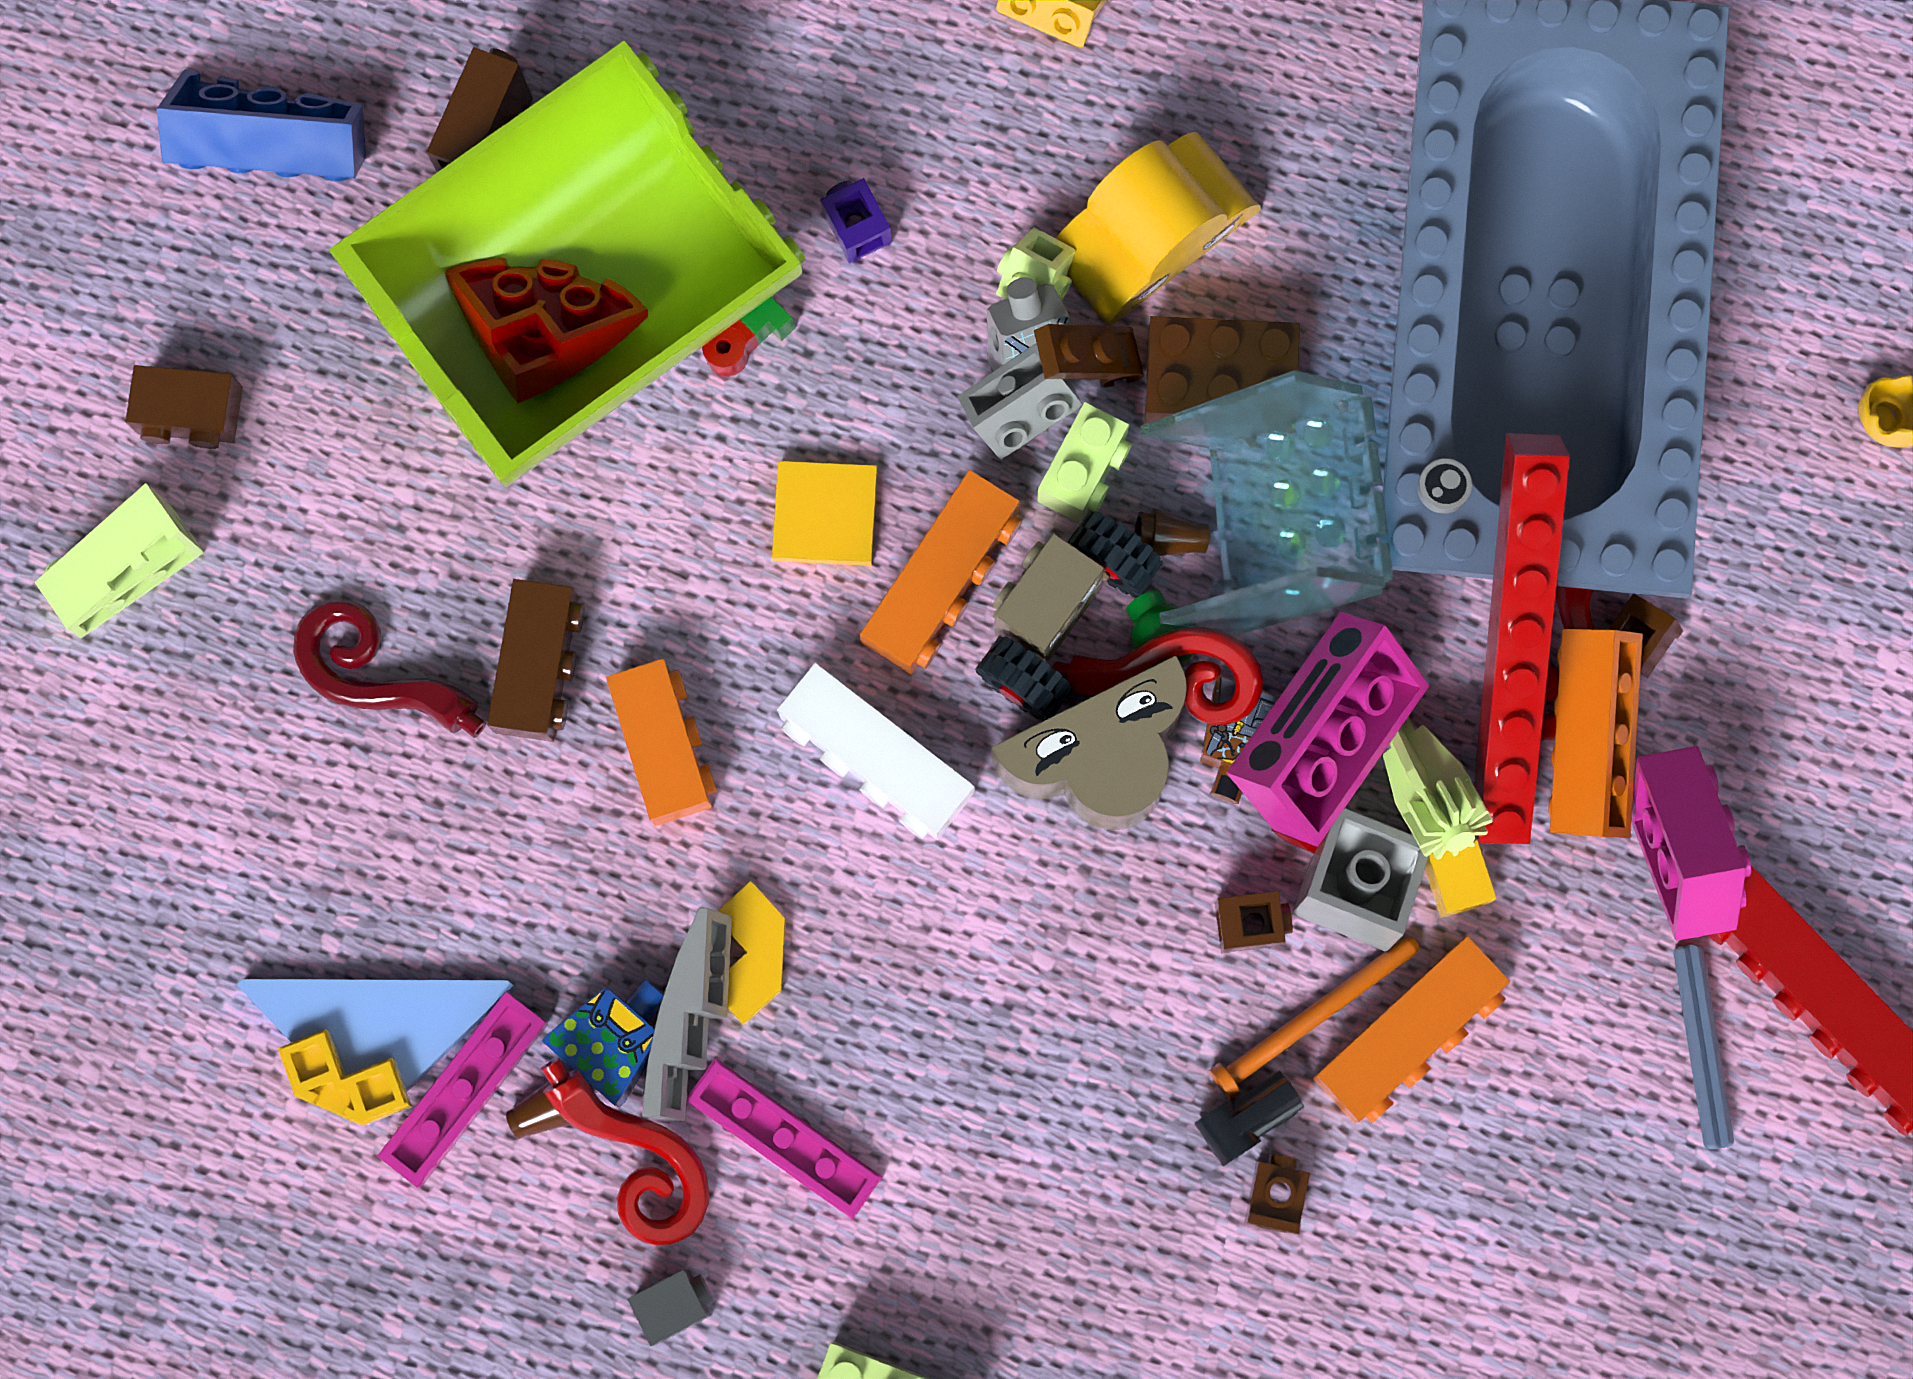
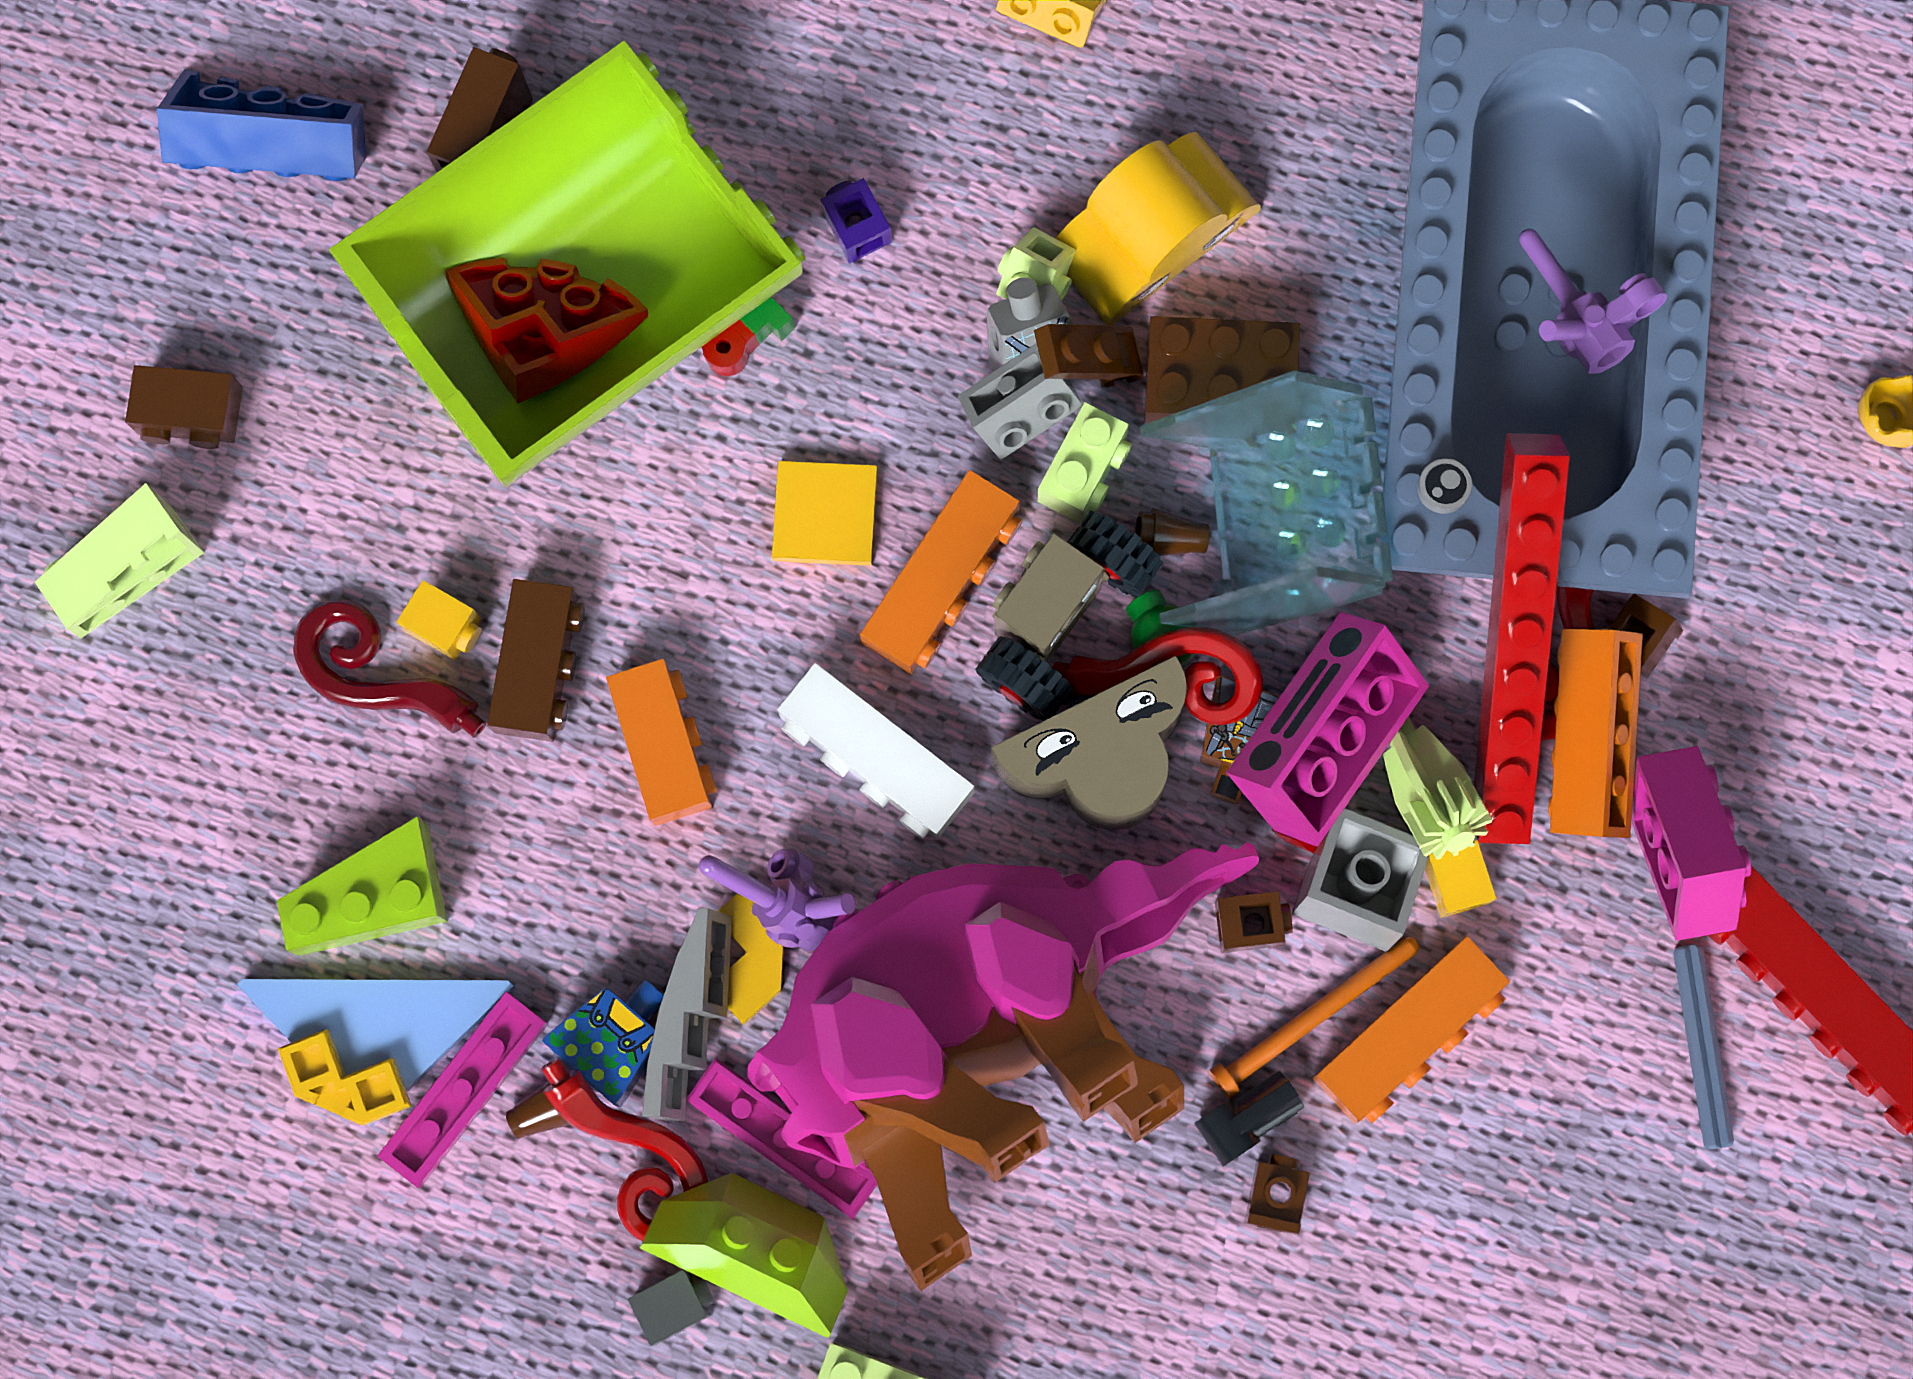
(368, 895): none -> lime wedge
(440, 621): none -> yellow brick
(753, 1248): none -> lime wedge
(791, 906): none -> medium lavender piece
(965, 988): none -> dark pink animal
(1588, 323): none -> medium lavender piece

